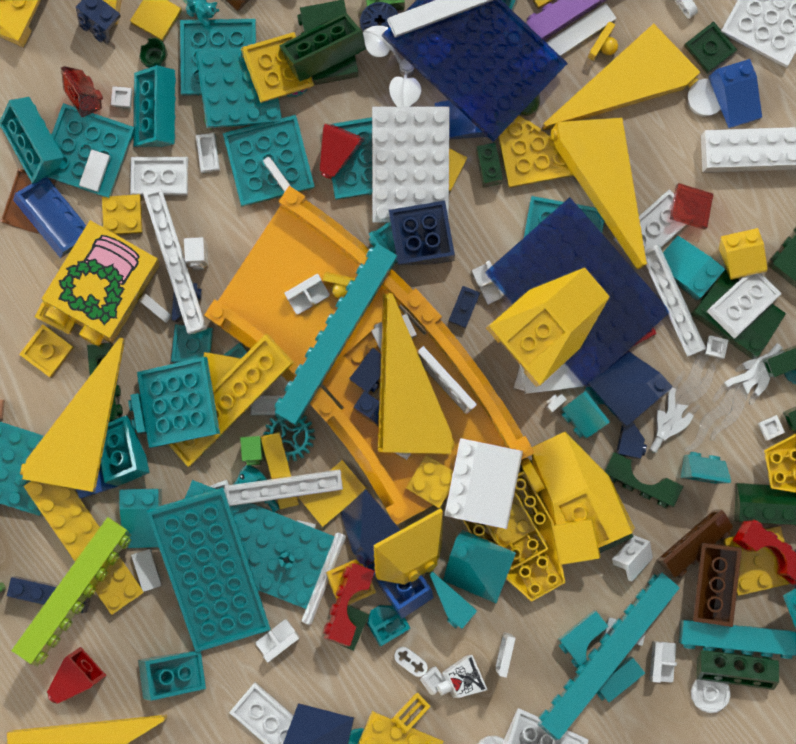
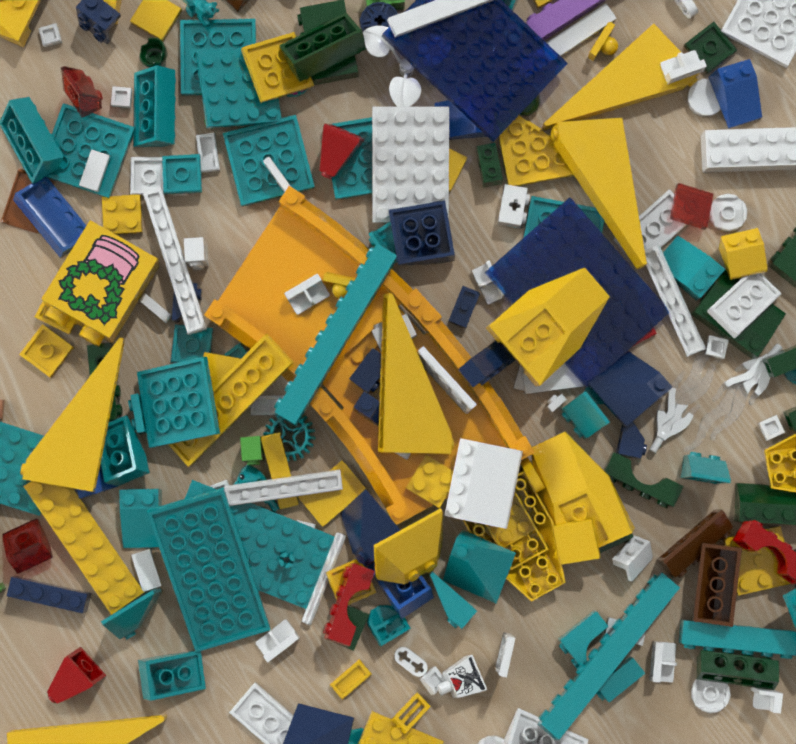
(26, 546): none -> clear red slope
(50, 35): none -> white tile
(72, 592): lime brick -> none
(131, 617): none -> teal slope
(182, 174): none -> teal tile
(350, 679): none -> yellow tile
(486, 364): none -> dark blue brick
(512, 195): none -> white brick
(682, 66): none -> white panel
(728, 213): none -> white tile
(767, 699): none -> white panel

